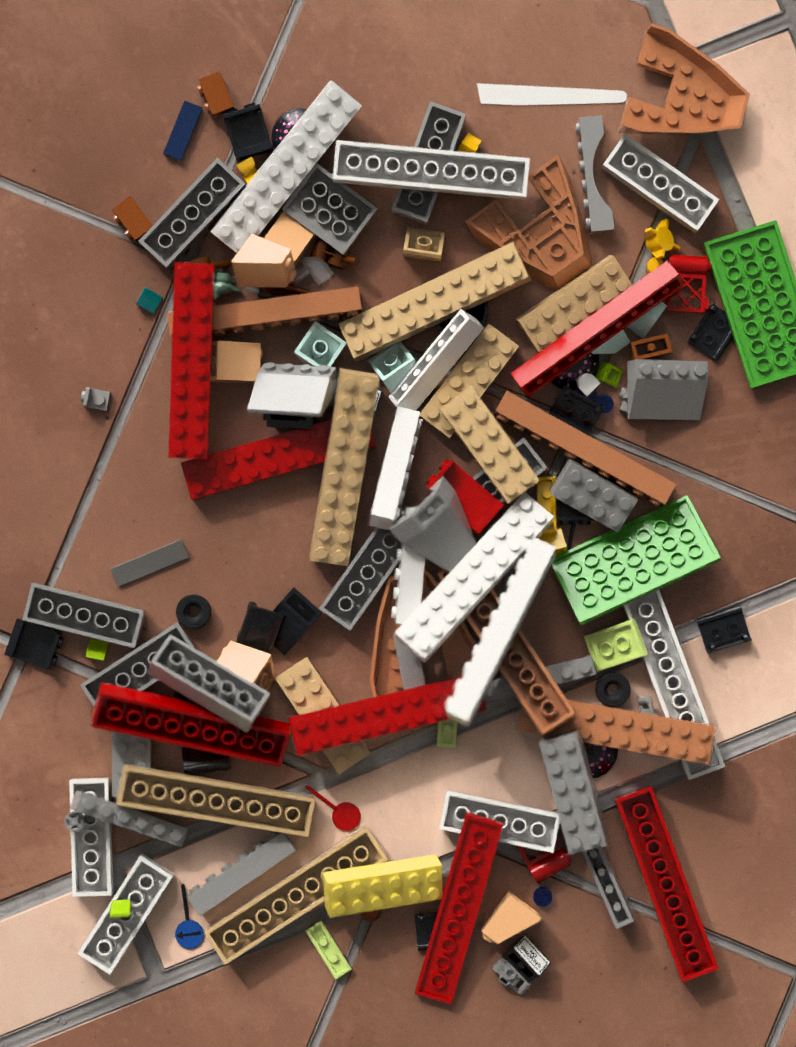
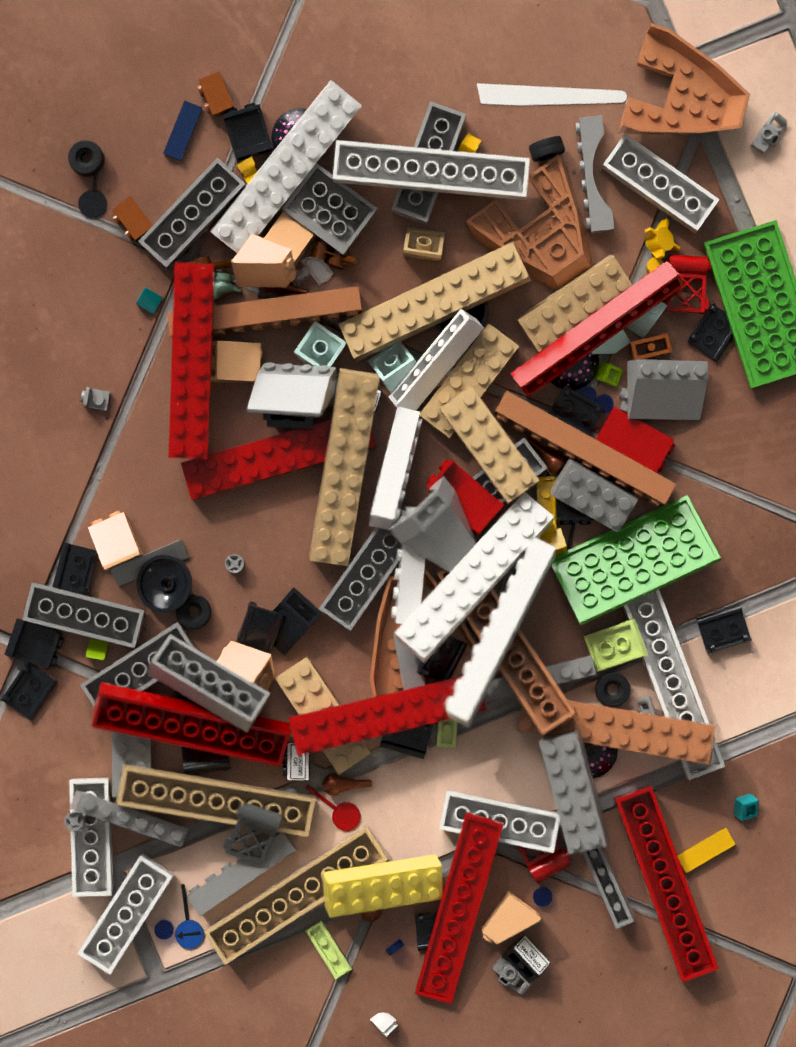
(29, 690): none -> black piece
(75, 568): none -> black piece
(81, 148): none -> black tyre
(92, 202): none -> black piece
(115, 540): none -> light nougat slope
(120, 908): lime slope -> none
(153, 583): none -> black dish
(164, 929): none -> clear blue tile
(232, 565): none -> light grey wheel
(261, 821): none -> dark grey piece
(297, 766): none -> white brick
(335, 784): none -> copper piece
(384, 1023): none -> white piece
(394, 947): none -> clear blue tile
(409, 741): none -> black piece
(444, 660): none -> black piece
(546, 148): none -> black tyre
(554, 461): none -> copper piece
(587, 383): white tile -> none
(636, 440): none -> red panel
(706, 850): none -> yellow tile
(746, 807): none -> teal slope
(768, 133): none -> light grey piece

